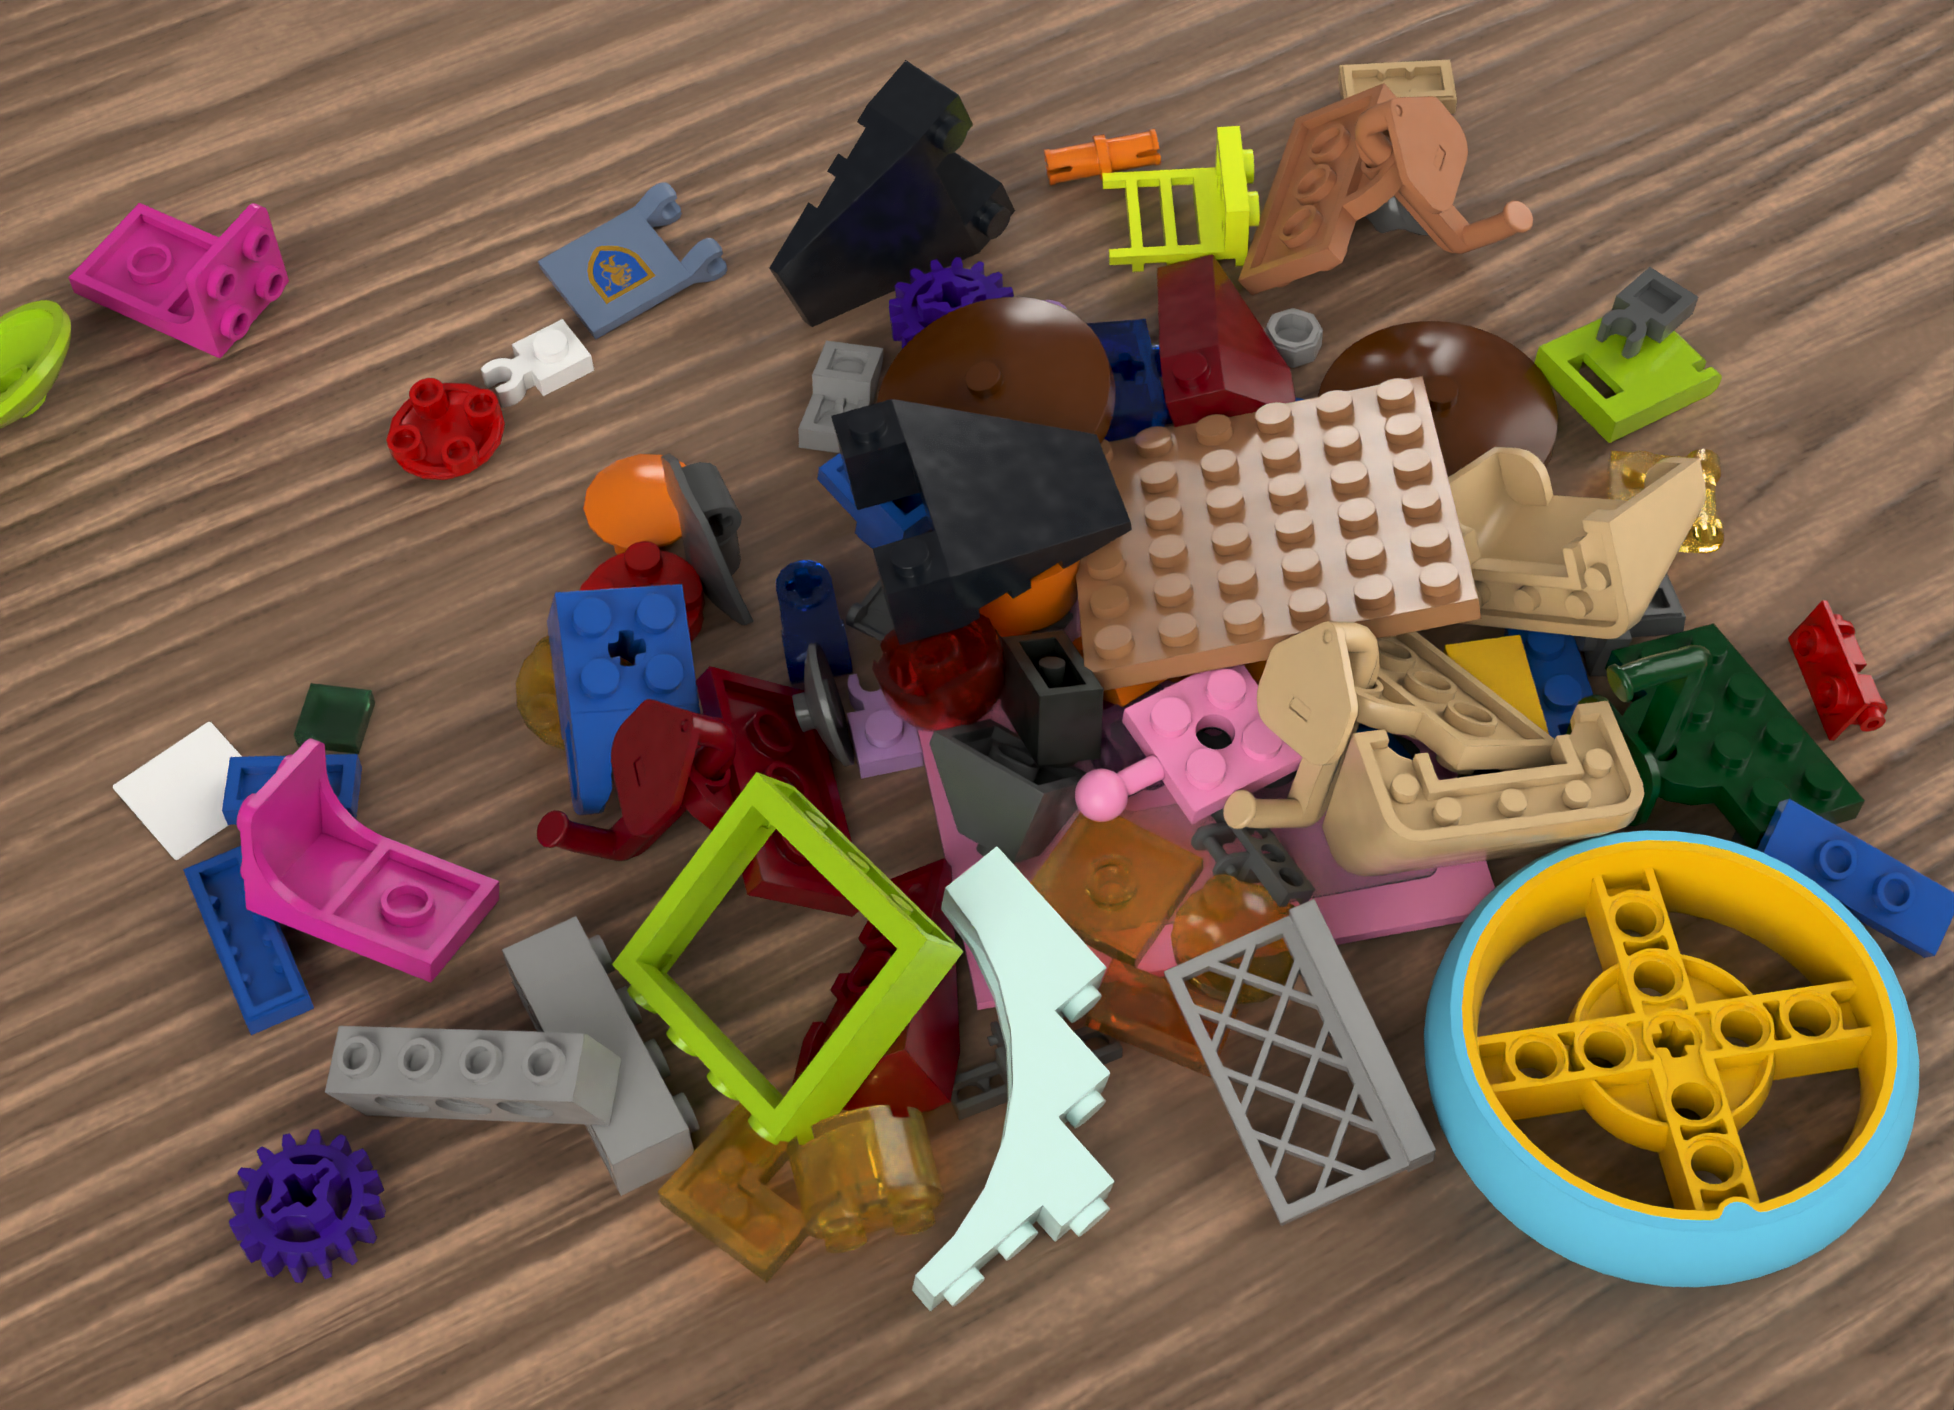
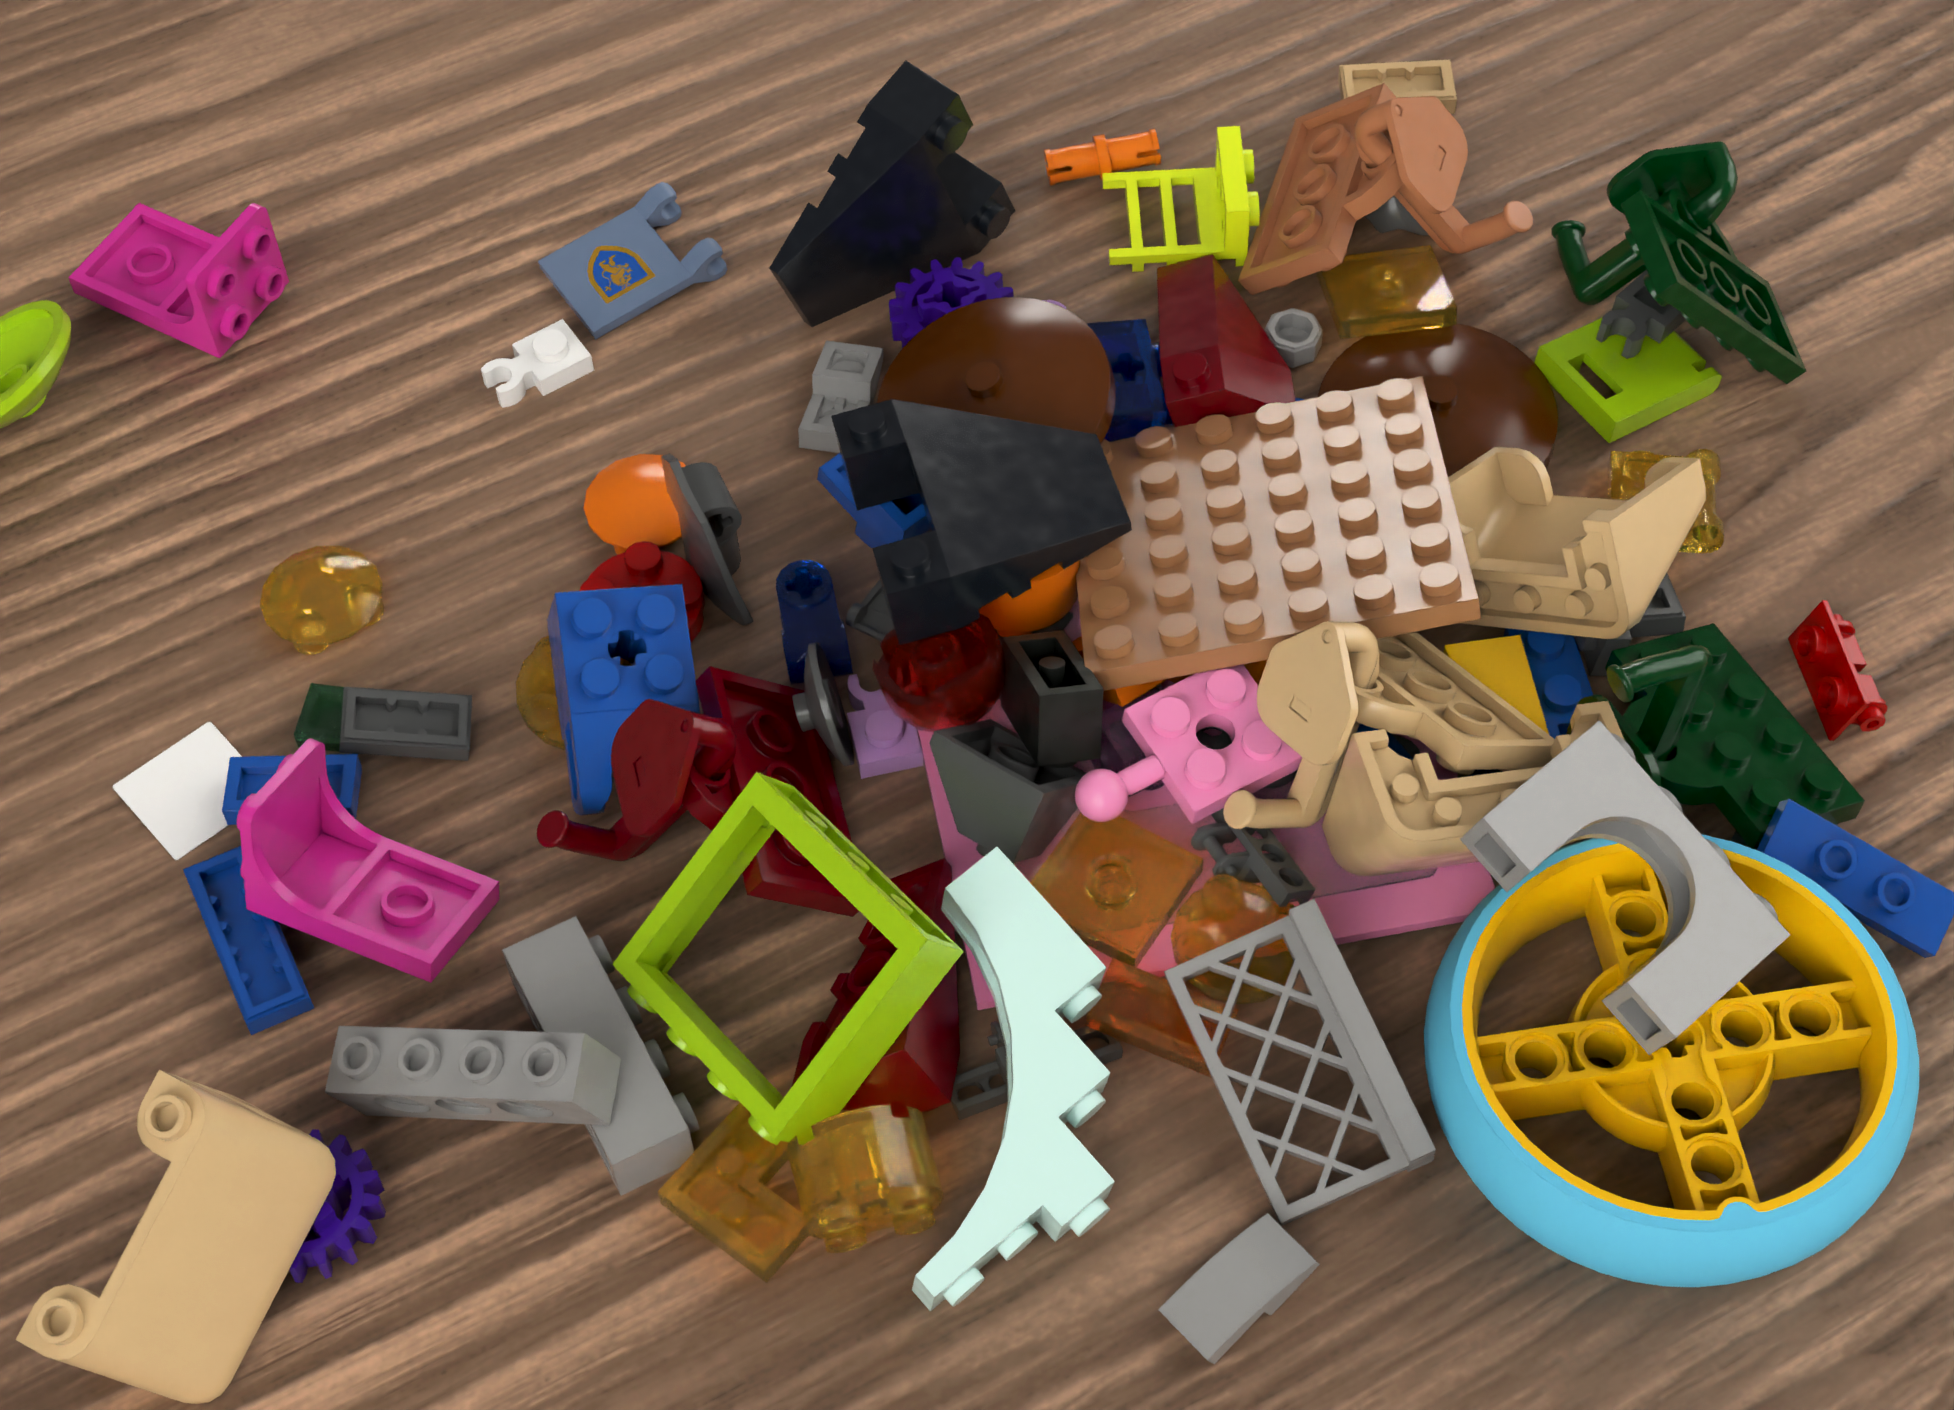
(202, 1253): none -> tan windscreen
(322, 597): none -> clear yellow dish
(406, 723): none -> dark grey plate
(445, 429): red dish -> none
(1237, 1286): none -> light grey slope
(1388, 293): none -> clear yellow plate
(1673, 235): none -> dark green plate
(1714, 919): none -> light grey arch

